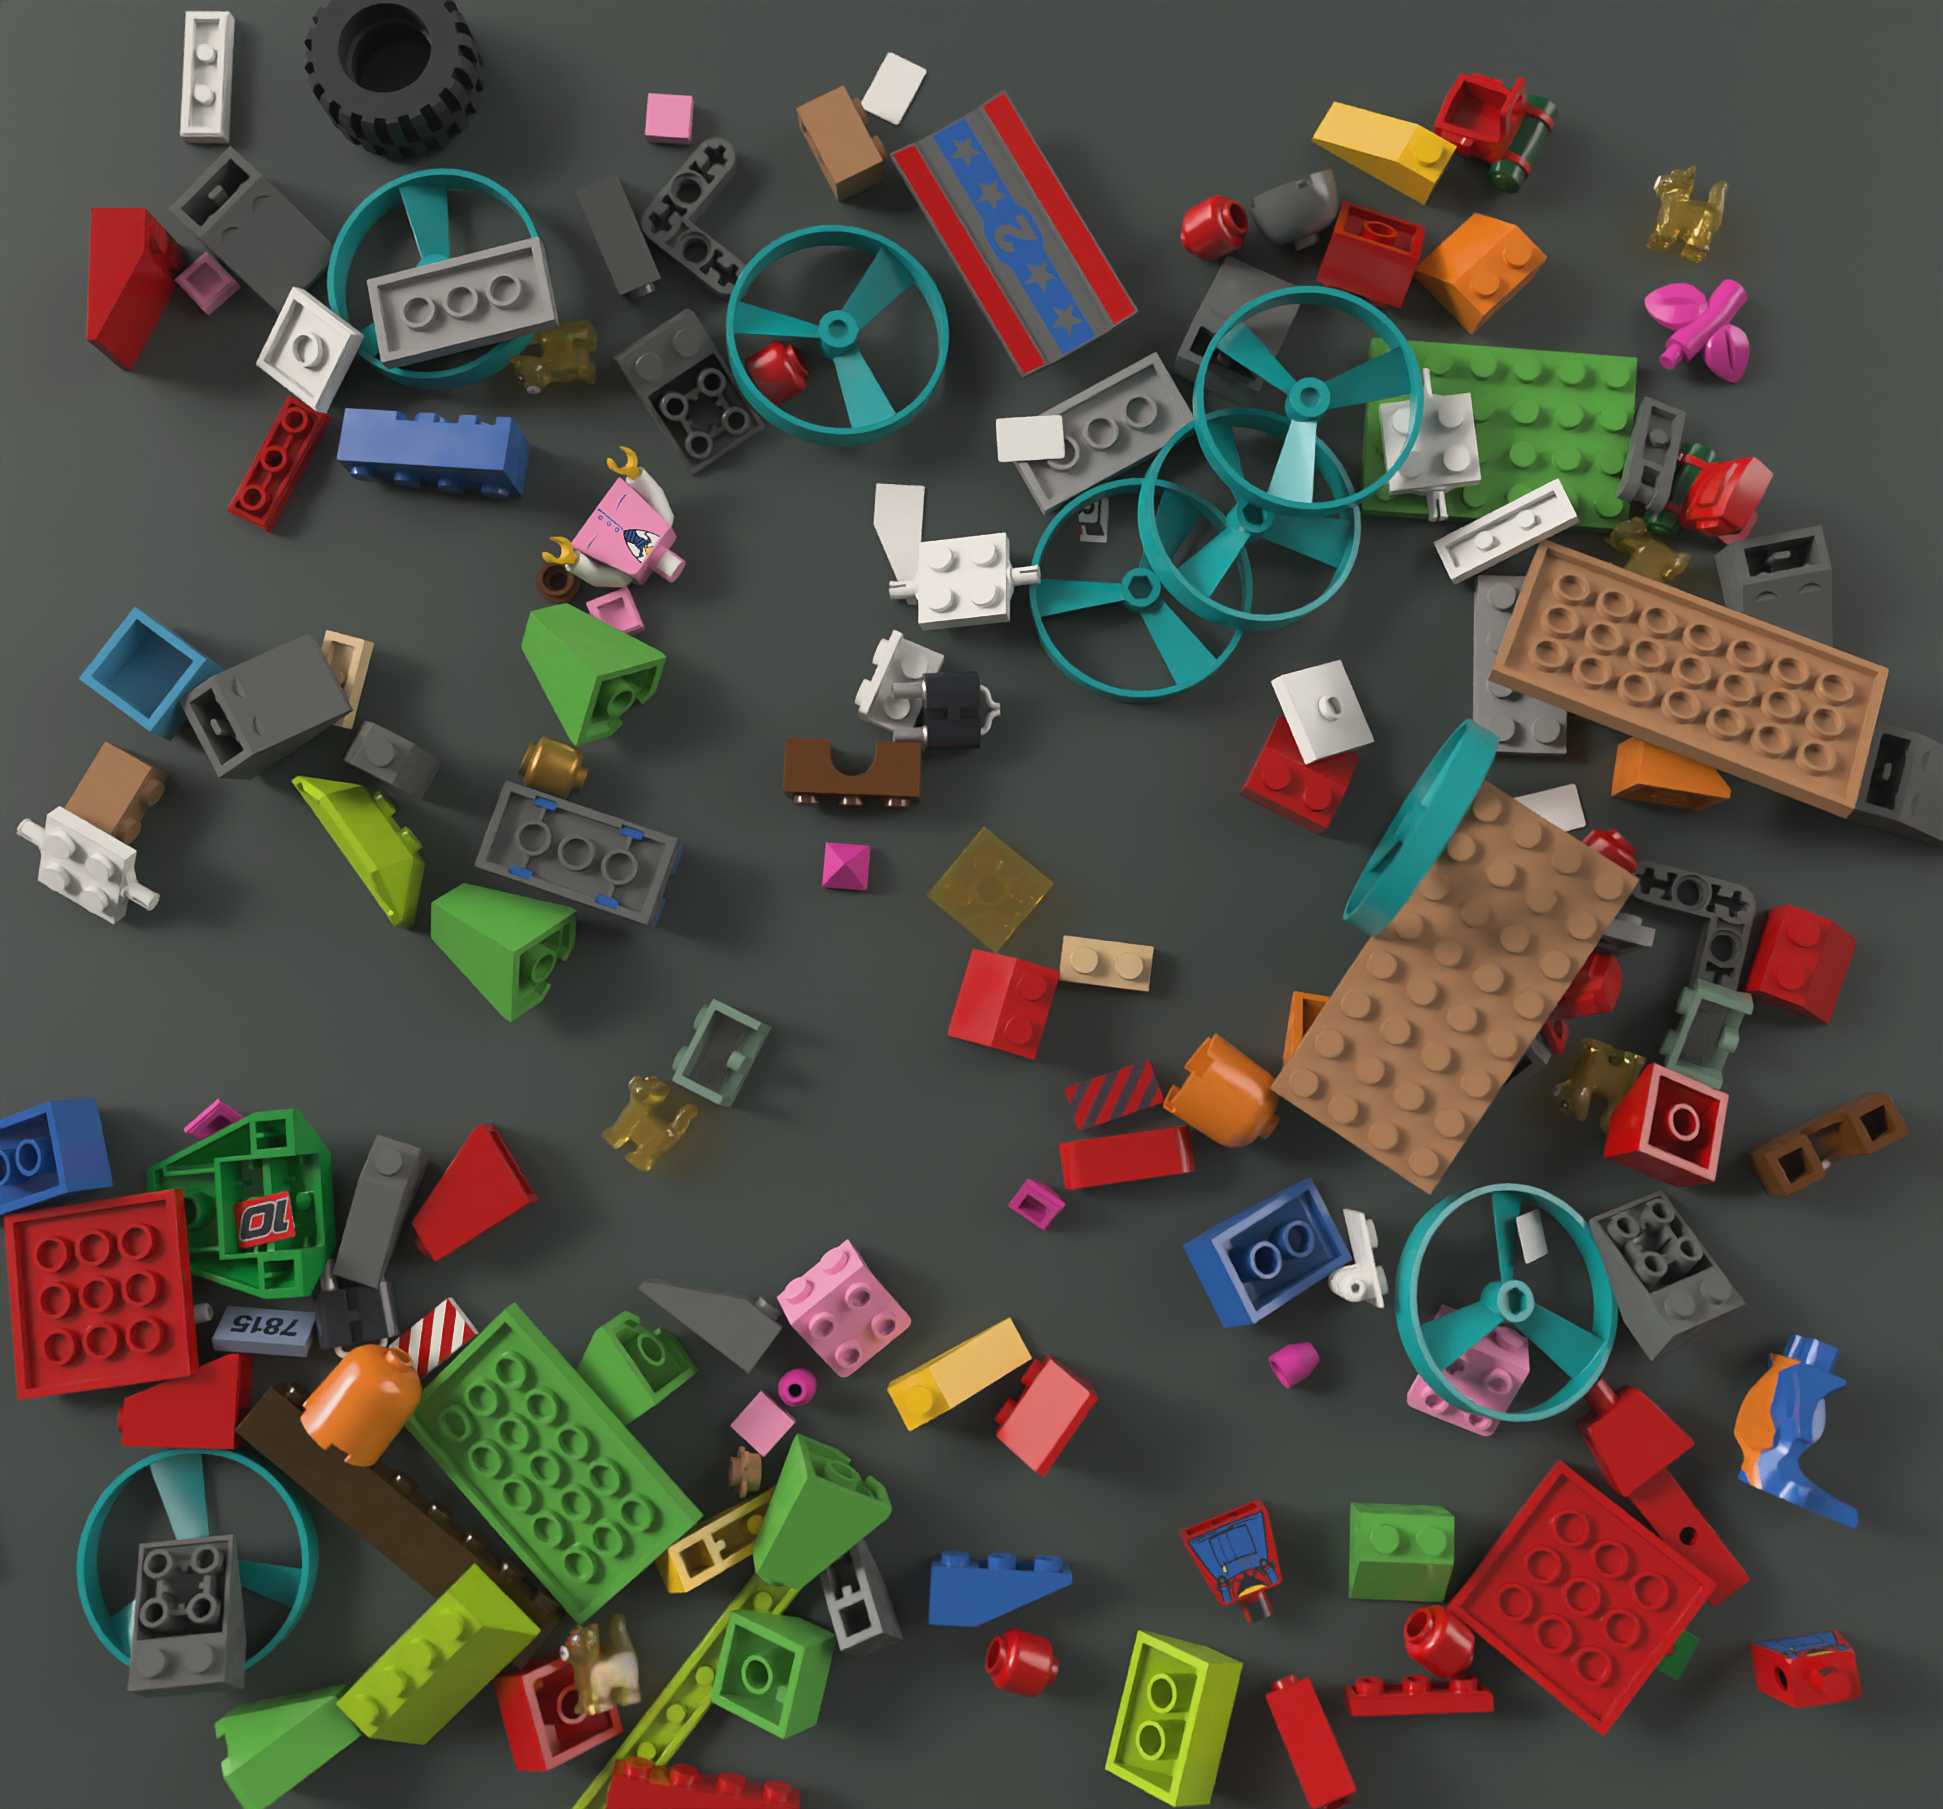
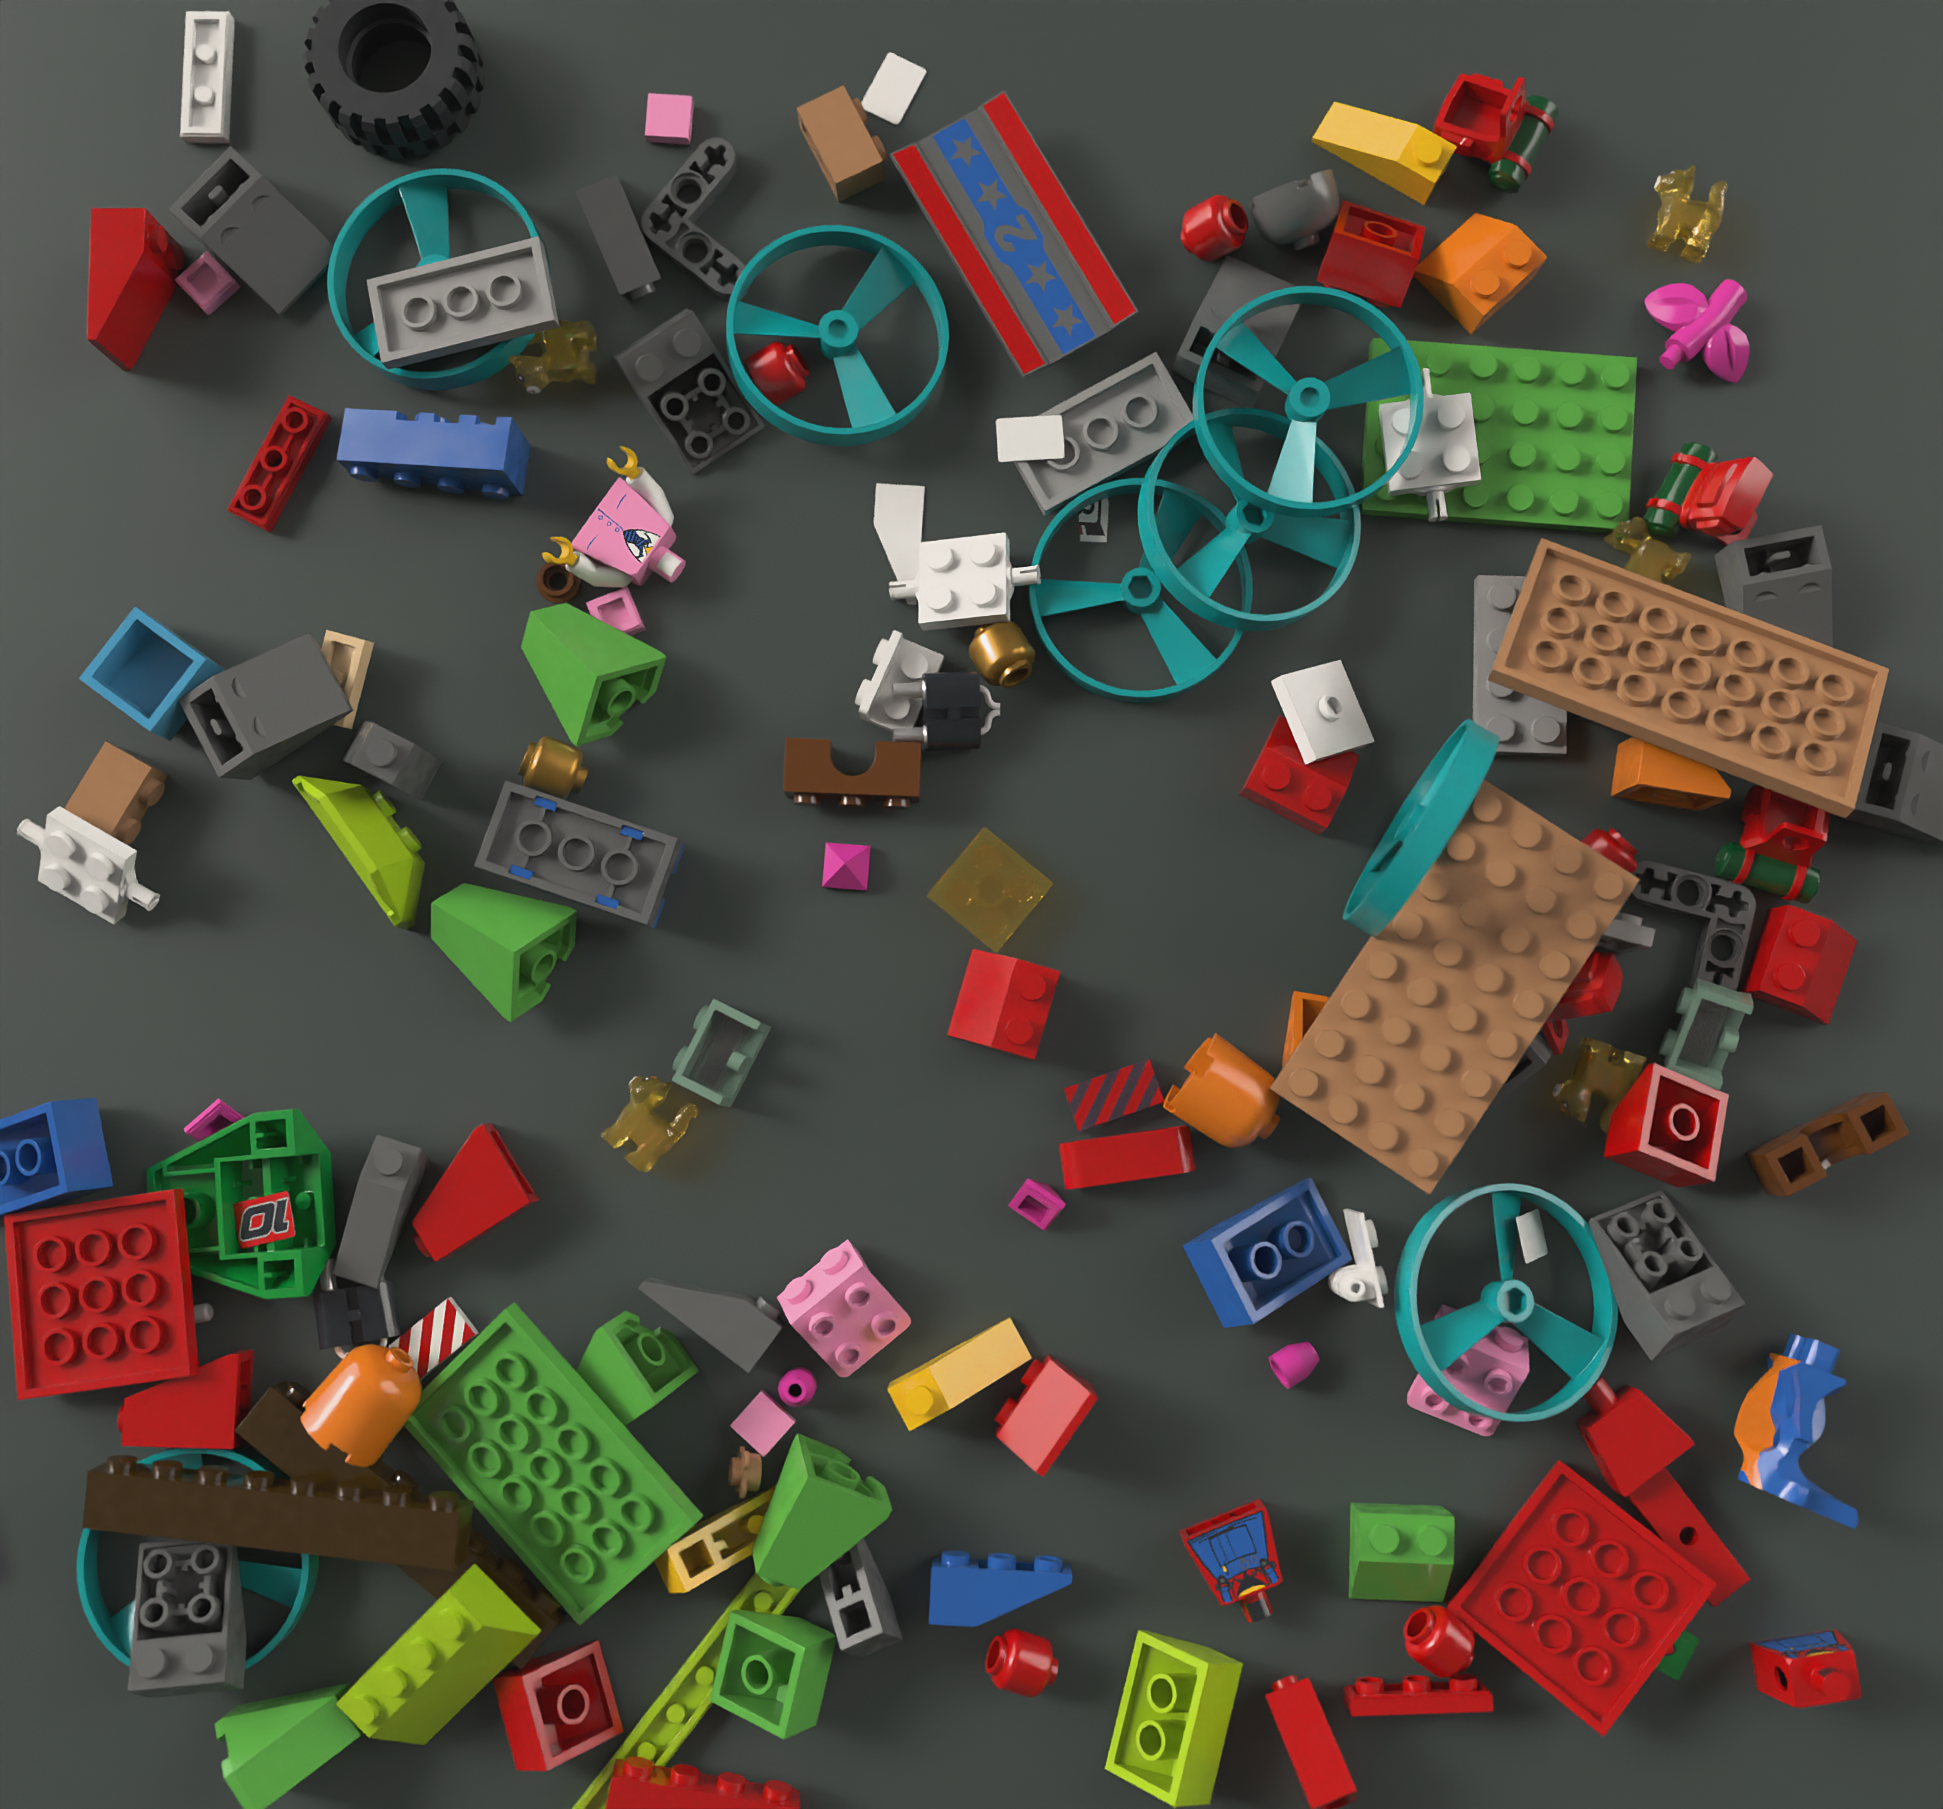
(265, 1331): sand blue tile -> none
(278, 1513): none -> dark brown brick
(310, 350): white plate -> none
(602, 1672): clear yellow animal -> none
(1002, 654): none -> pearl gold head
(1106, 963): tan plate -> none
(1506, 531): white plate -> none
(1557, 806): white sticker -> none
(1652, 454): dark grey plate -> none
(1776, 846): none -> red piece

